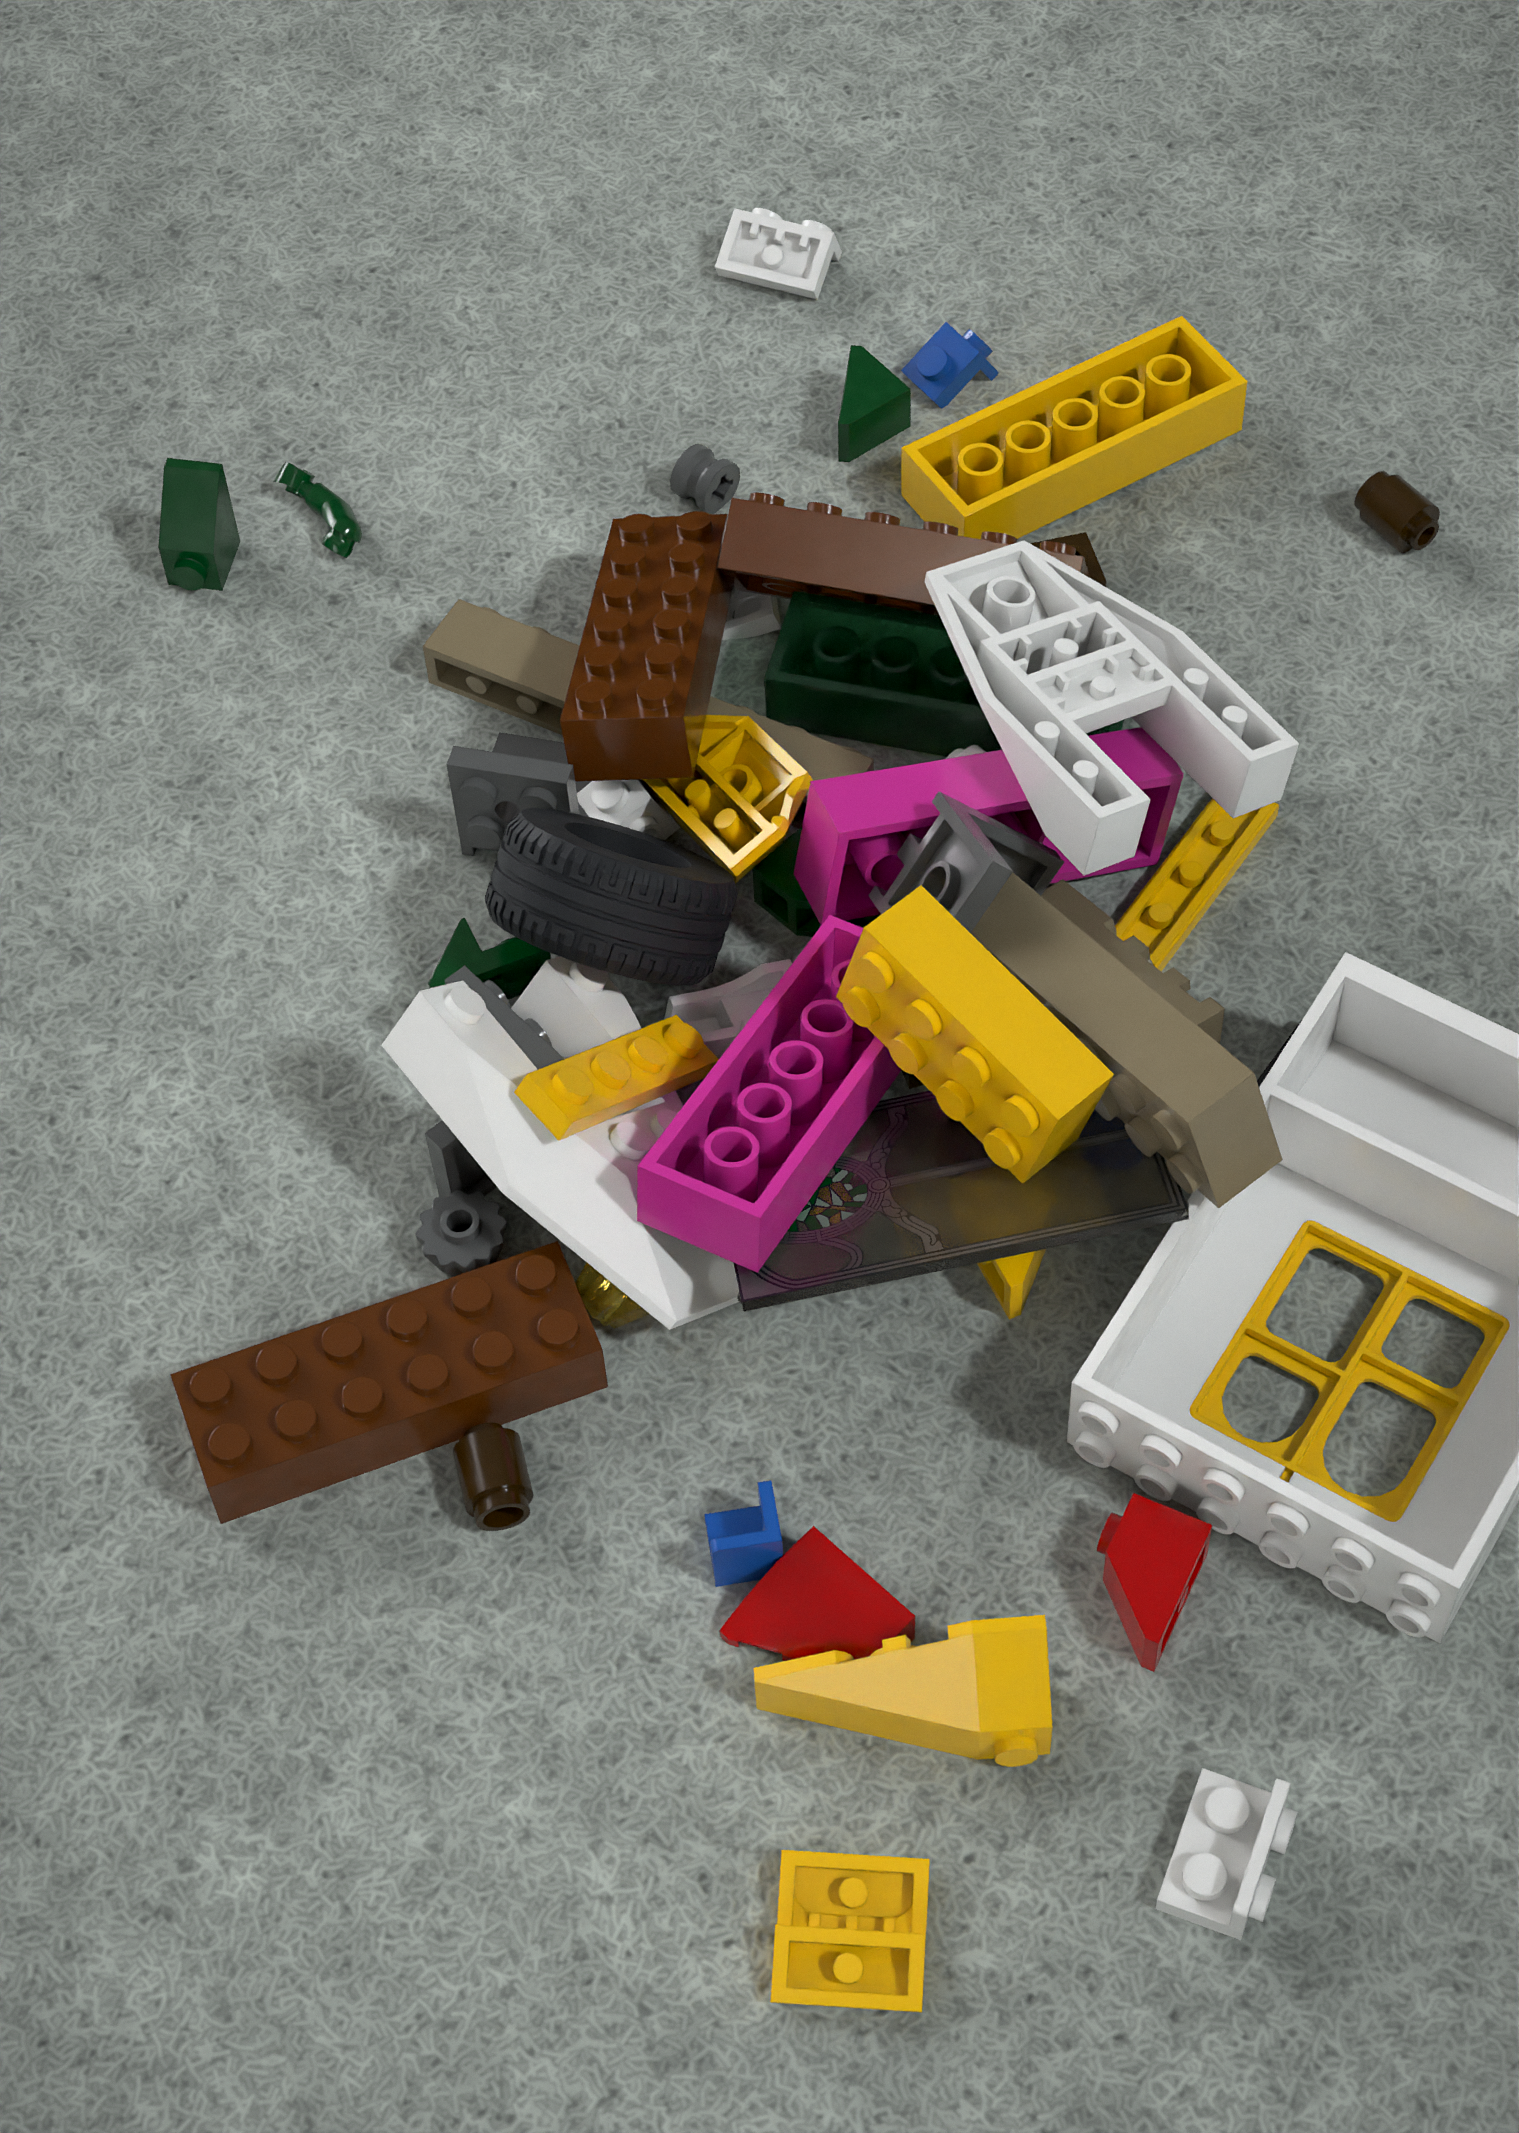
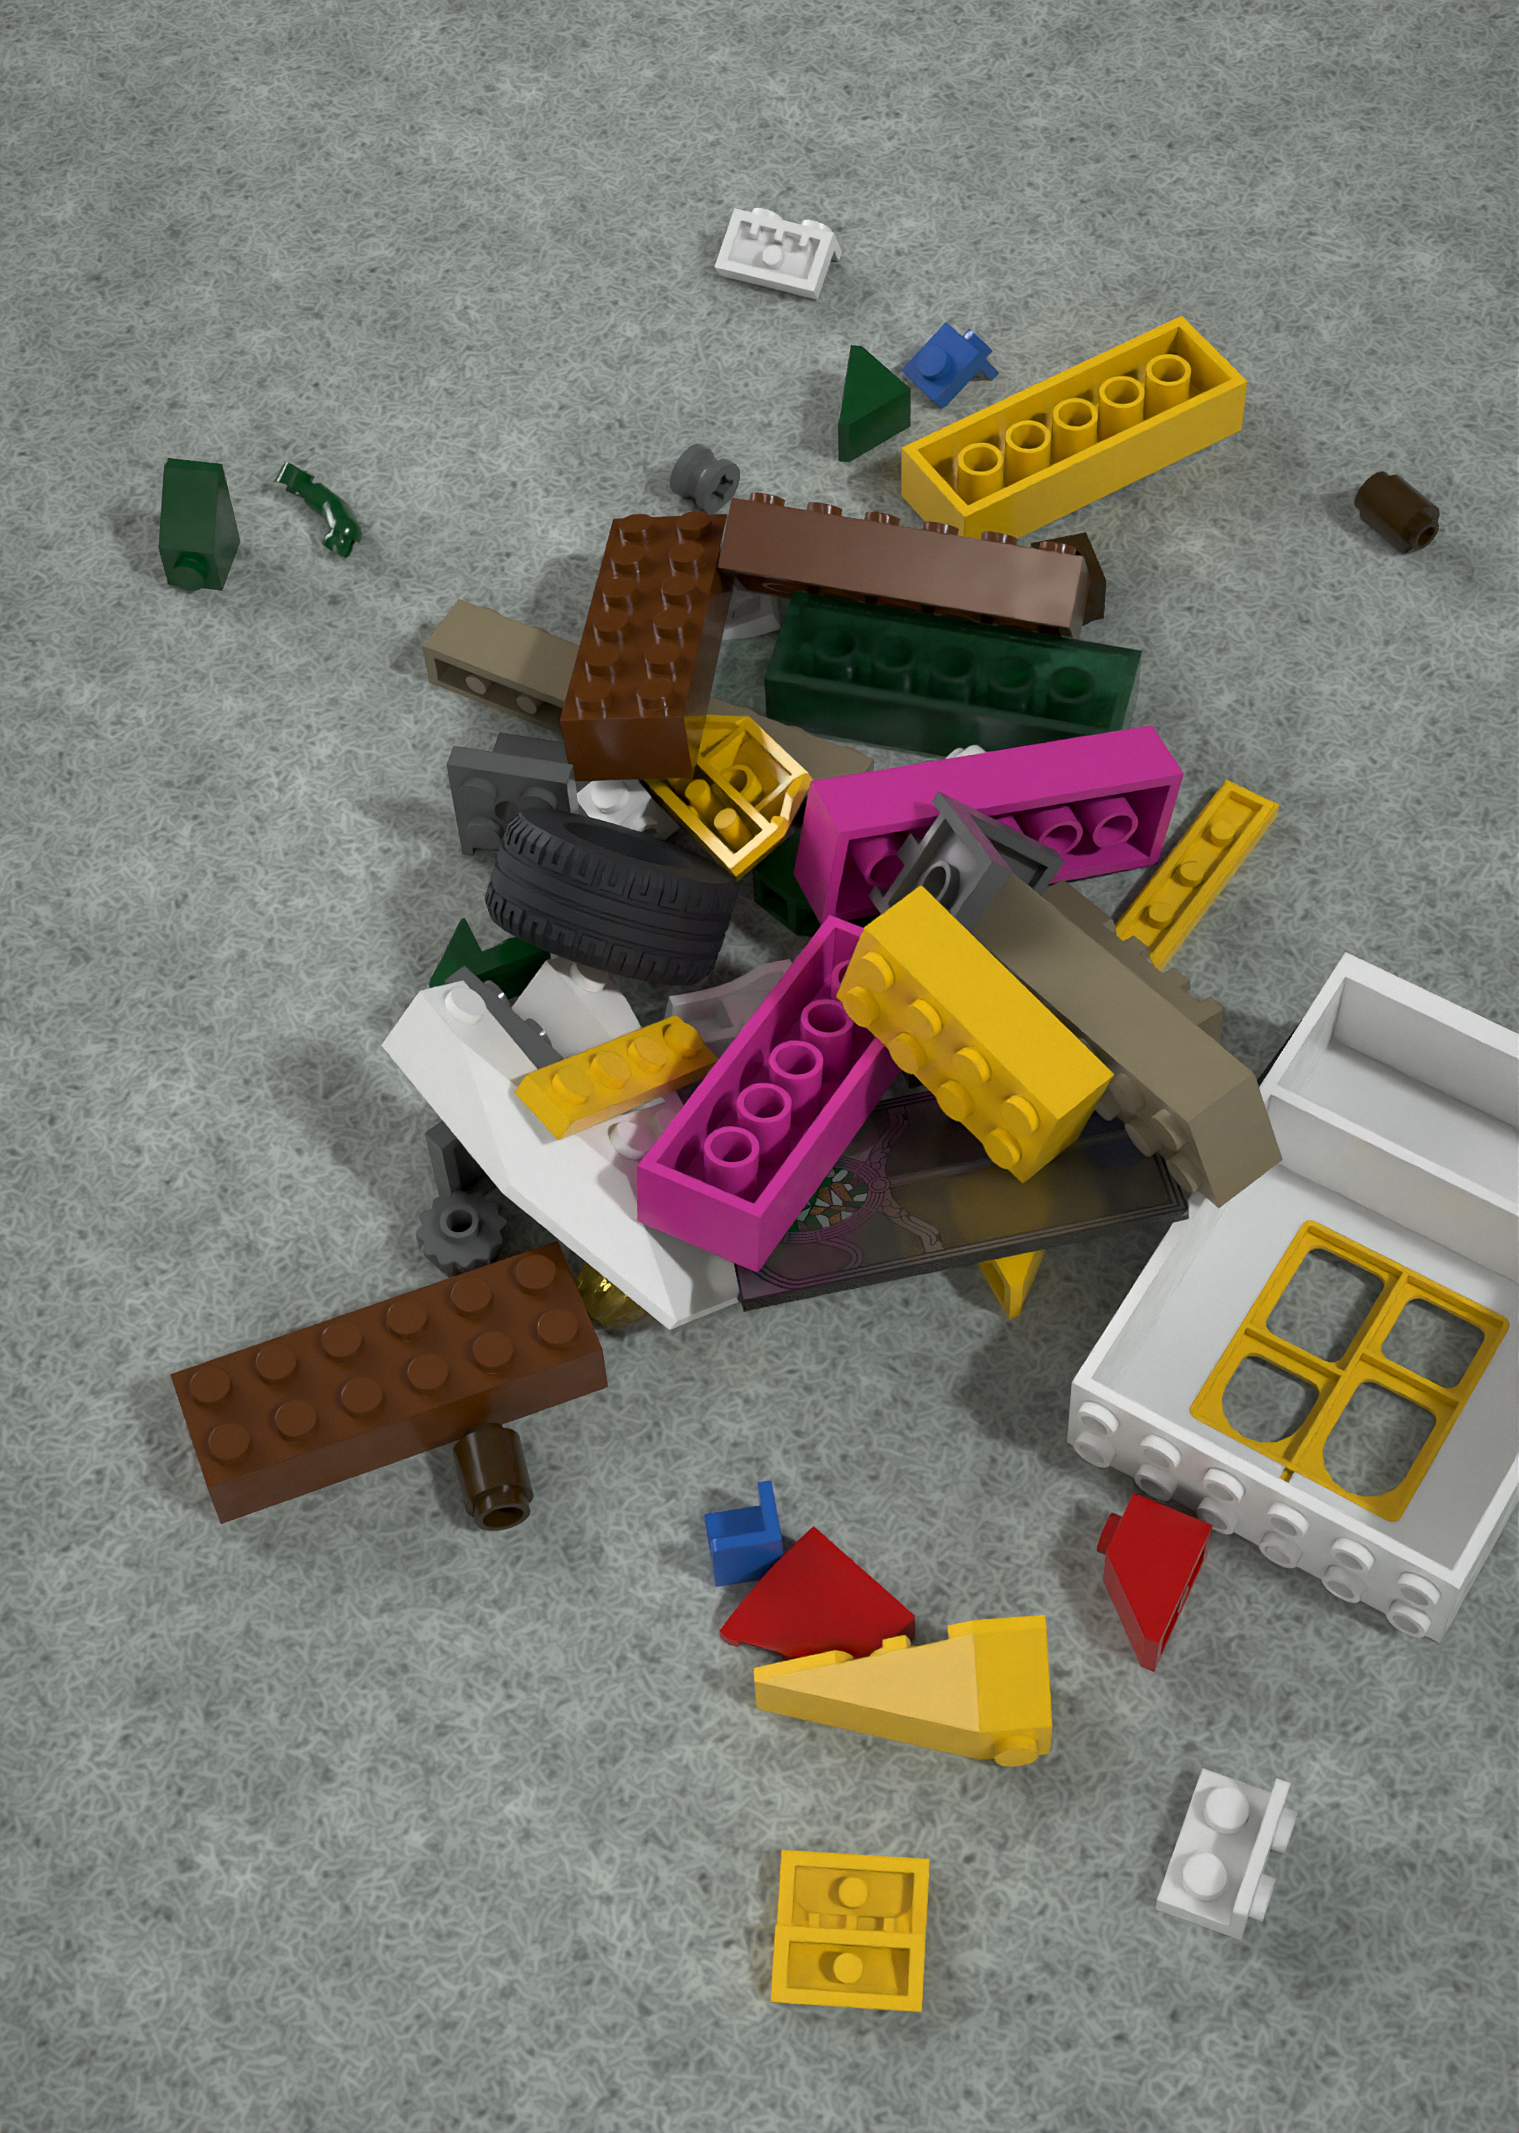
(1070, 657): white wedge -> none

